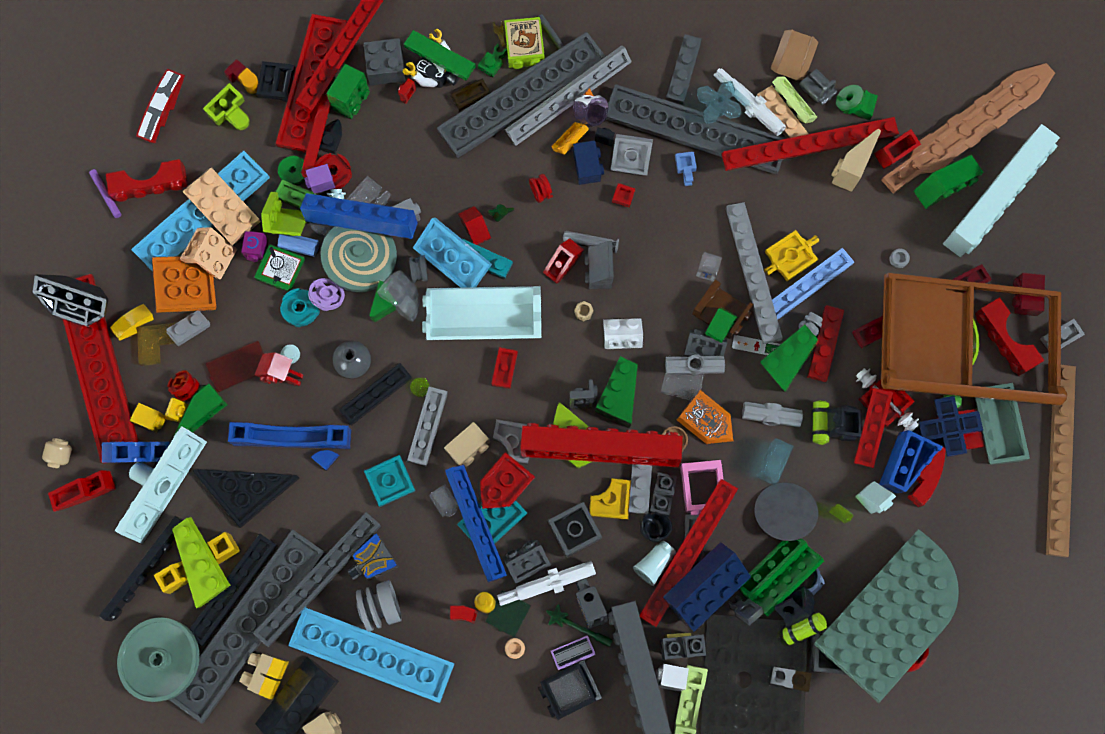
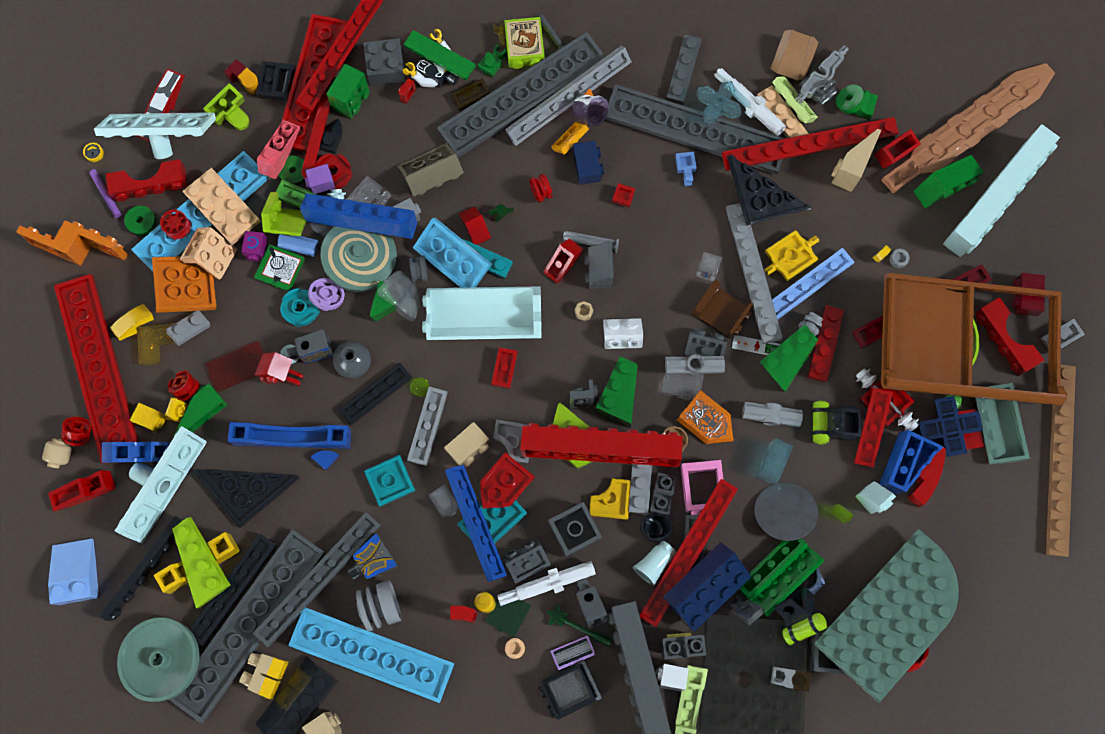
(71, 298): black wedge -> none
(73, 242): none -> orange bracket
(73, 573): none -> light blue slope
(76, 430): none -> red wheel
(93, 152): none -> tile
(143, 228): none -> green piece
(157, 126): none -> light aqua plate
(175, 225): none -> red wheel
(277, 150): none -> coral slope
(312, 347): none -> dark grey torso
(430, 169): none -> dark tan slope
(604, 136): black plate -> none
(631, 154): light grey bracket -> none
(721, 324): green slope -> none
(760, 196): none -> black tile
(817, 80): none -> light grey piece
(881, 253): none -> yellow tile

